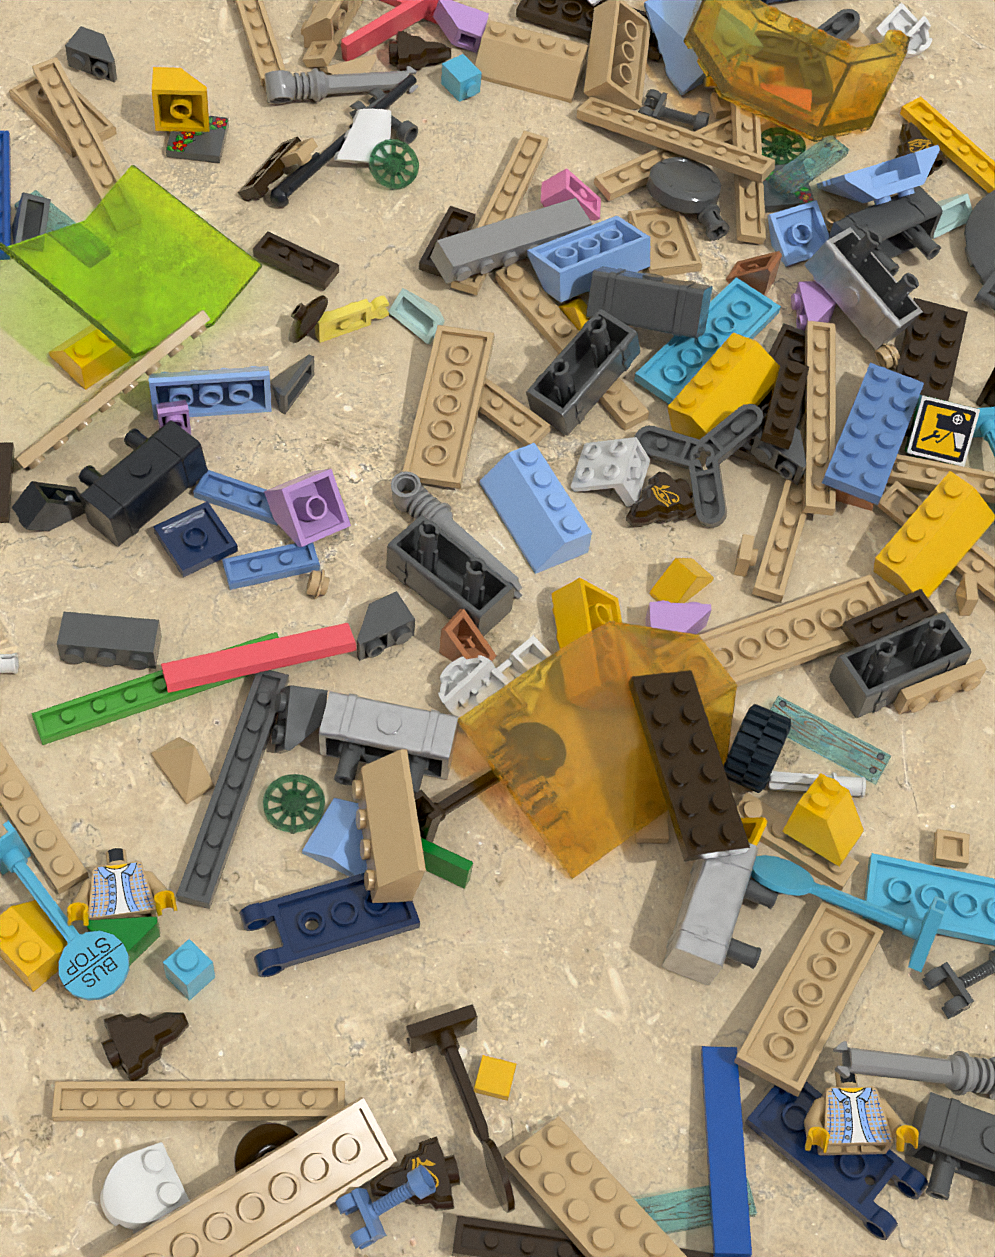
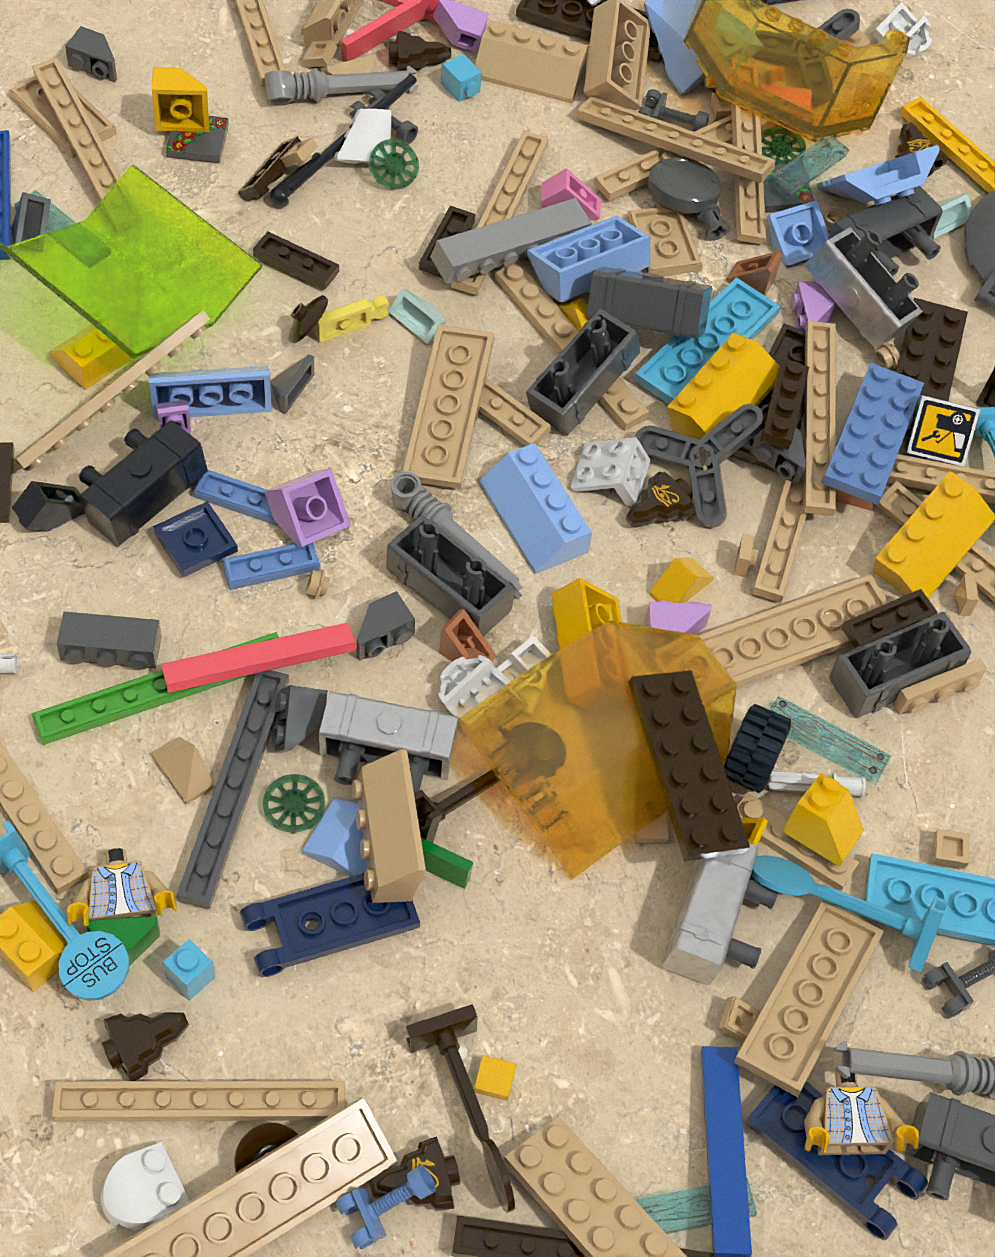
(738, 1018): none -> tan tile

